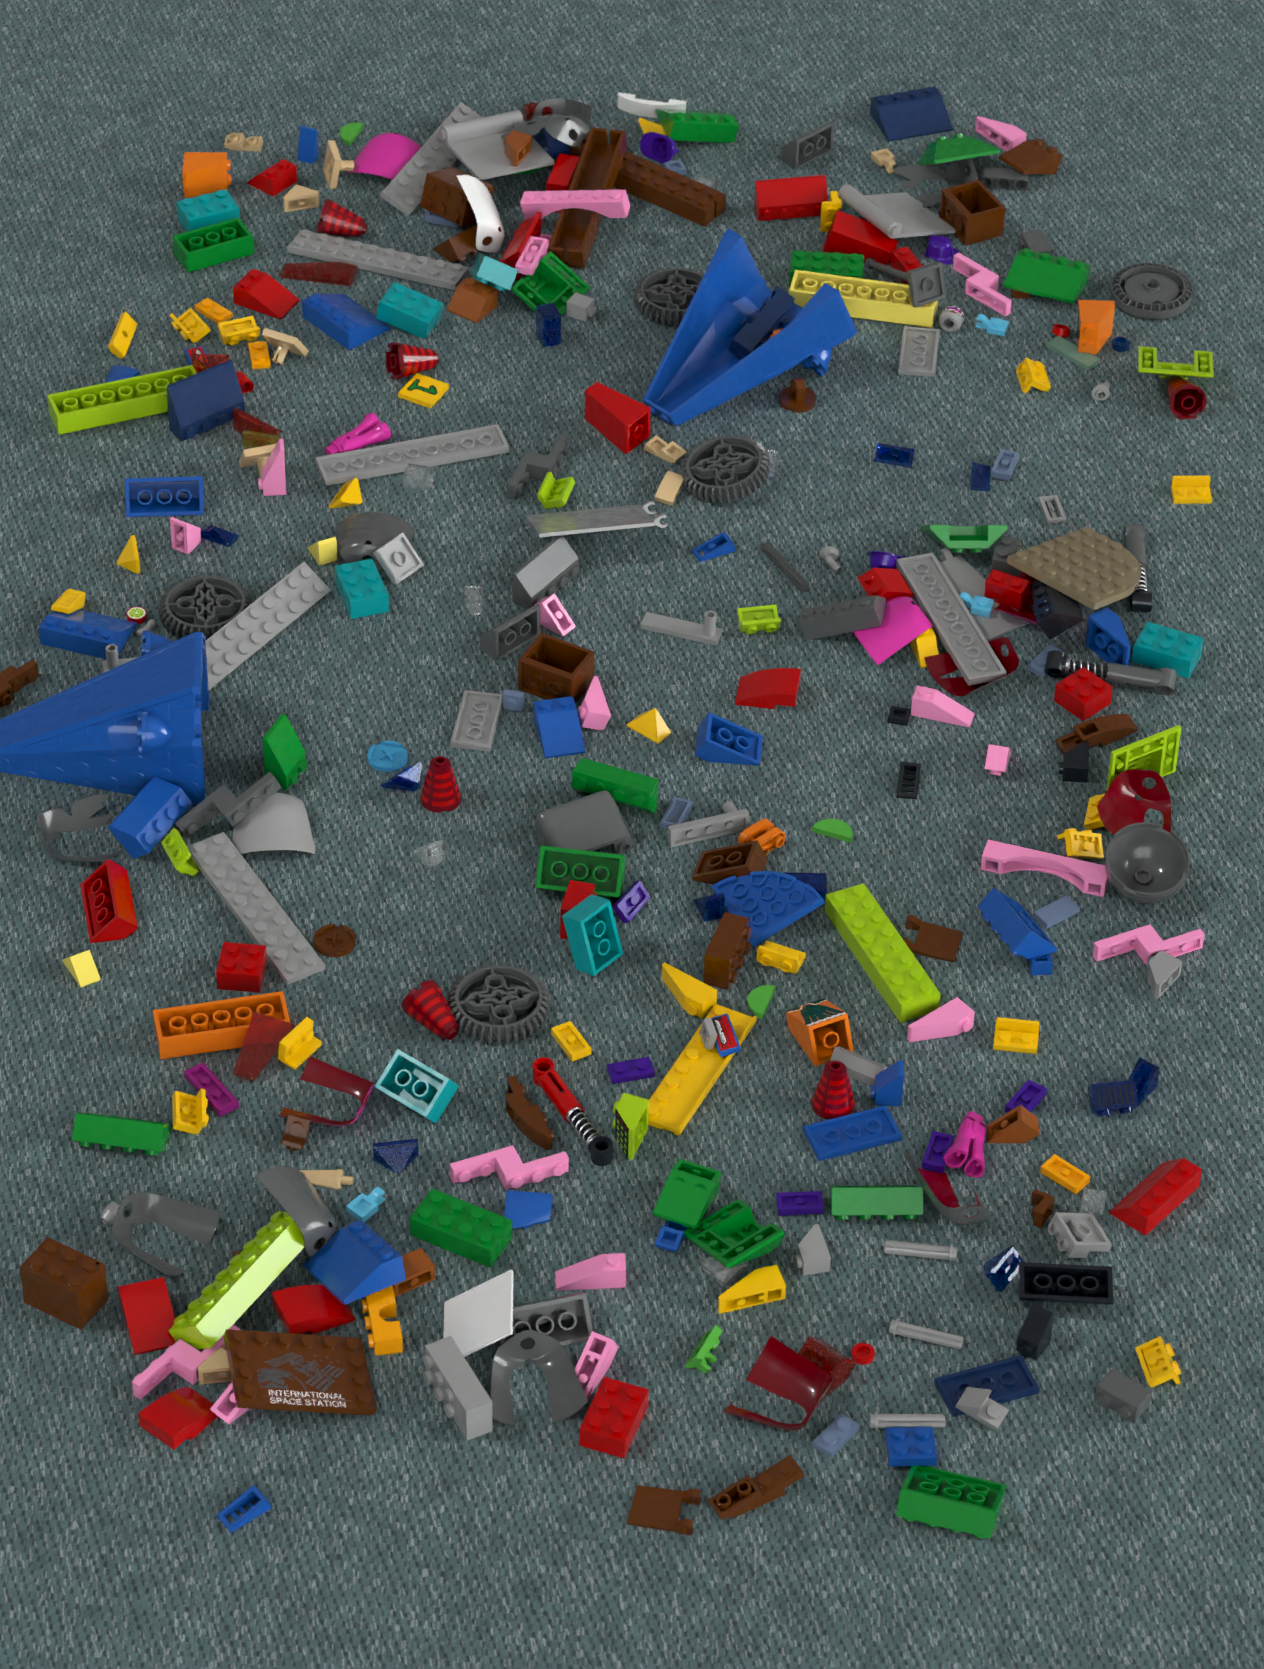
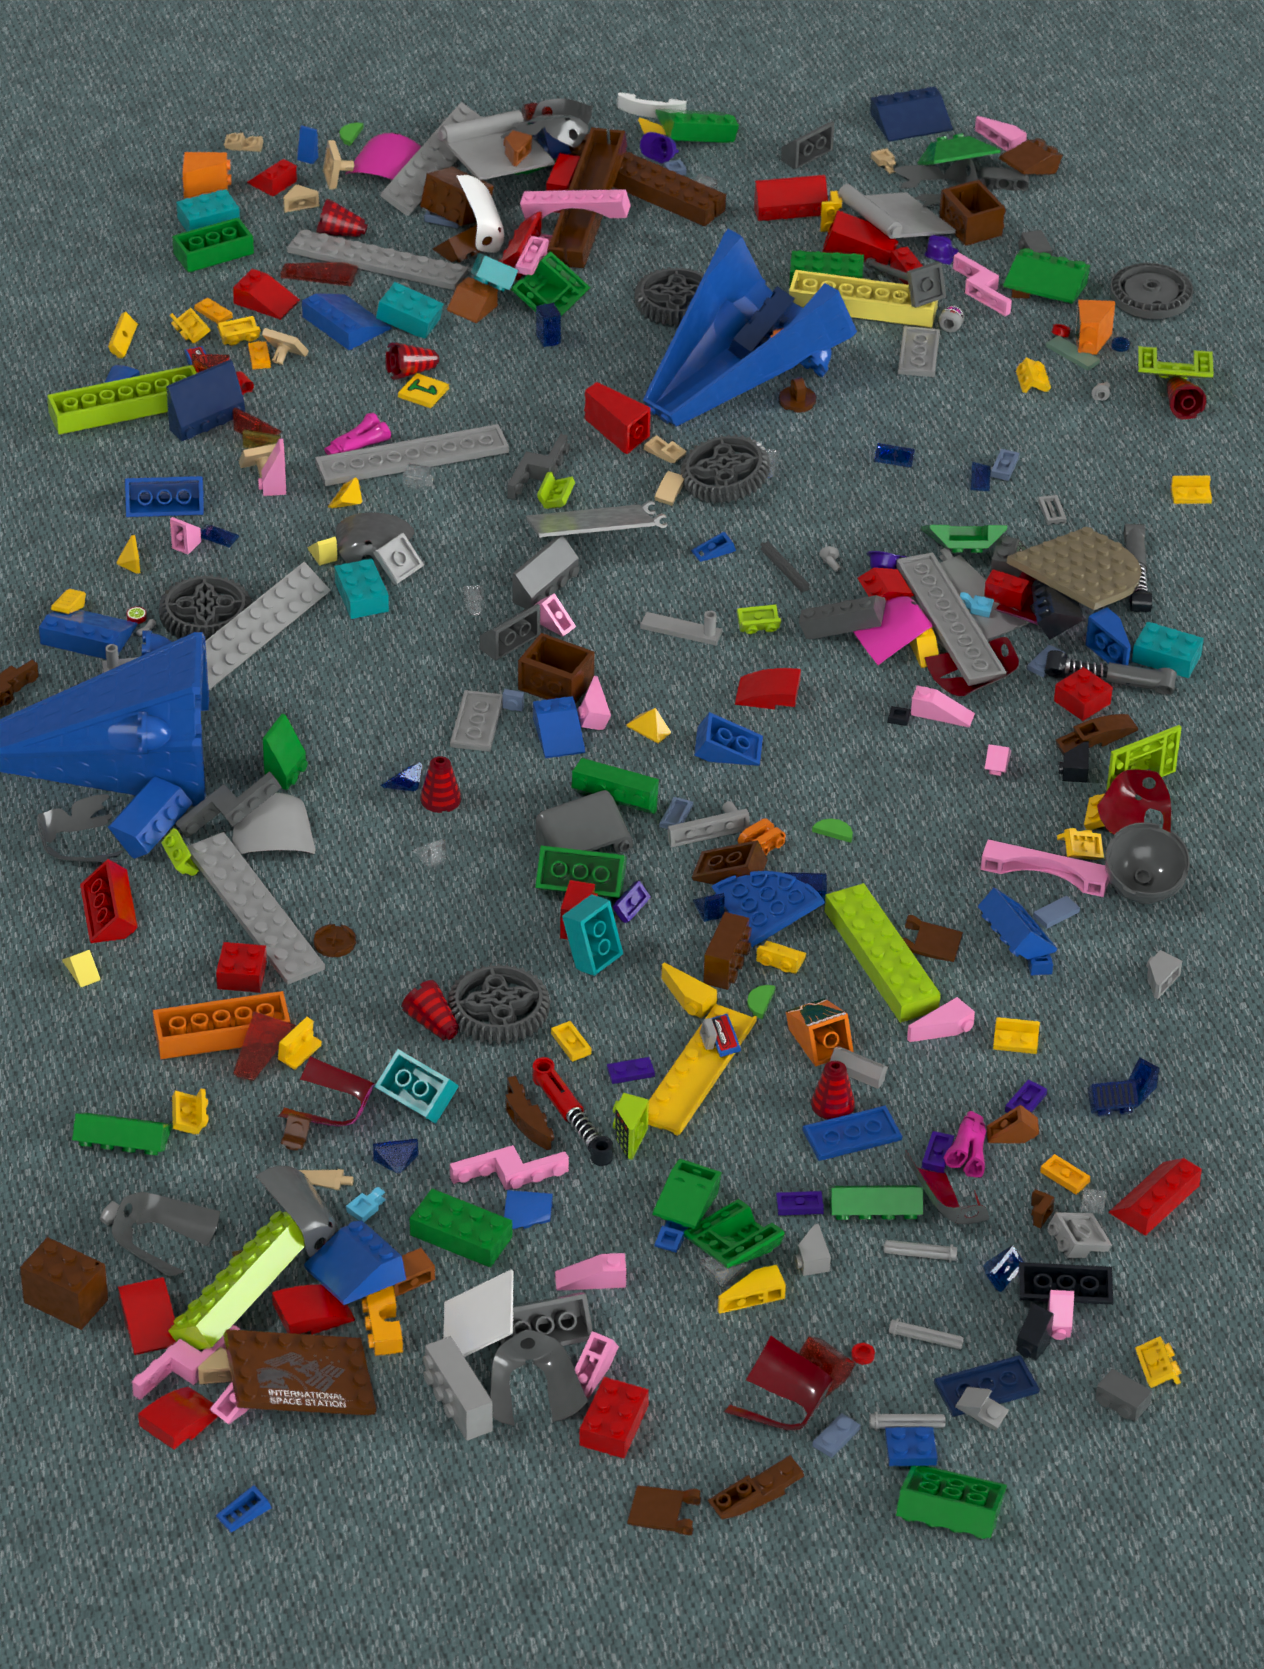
(217, 1094): magenta plate -> none
(387, 756): dark azure tile -> none
(581, 307): light grey brick -> none
(701, 1352): bright green plate -> none
(889, 1086): blue slope -> none
(911, 769): black slope -> none
(994, 325): medium azure plate -> none
(1061, 1305): none -> bright pink slope
(1147, 944): bright pink bracket -> none

